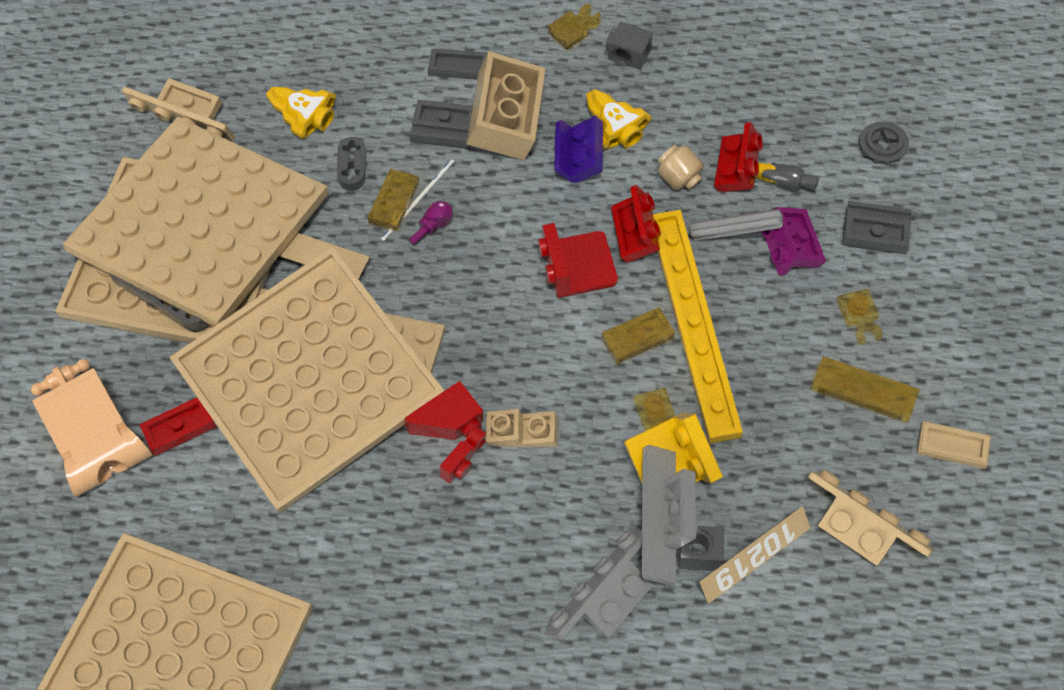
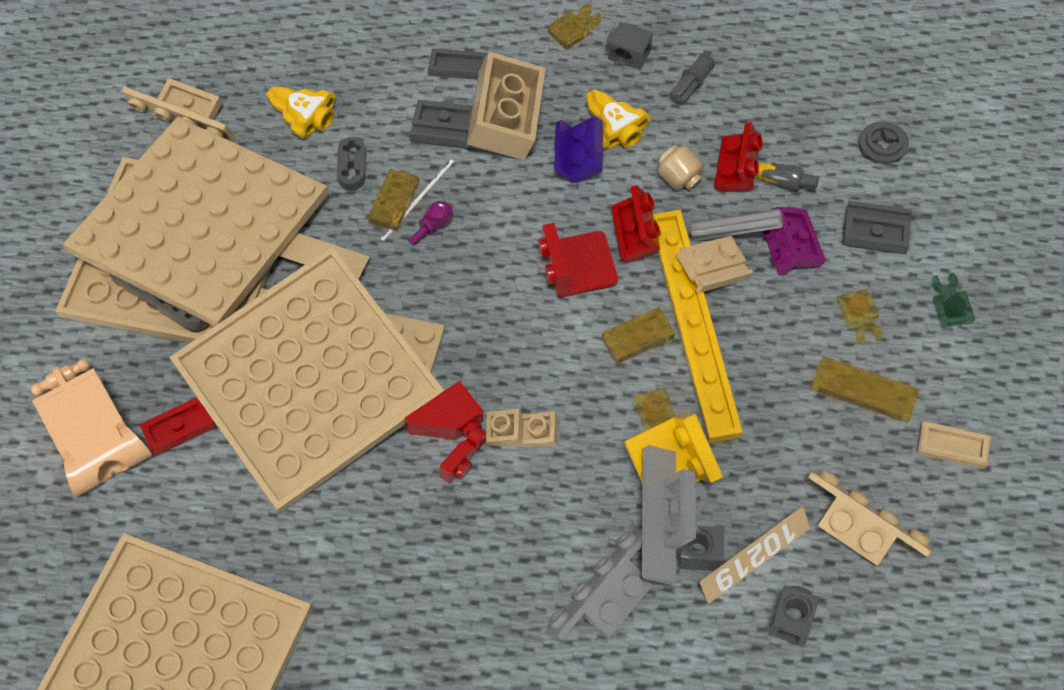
(692, 78): none -> dark grey axle
(714, 263): none -> tan plate
(792, 629): none -> dark grey brick
(951, 306): none -> clear green plate

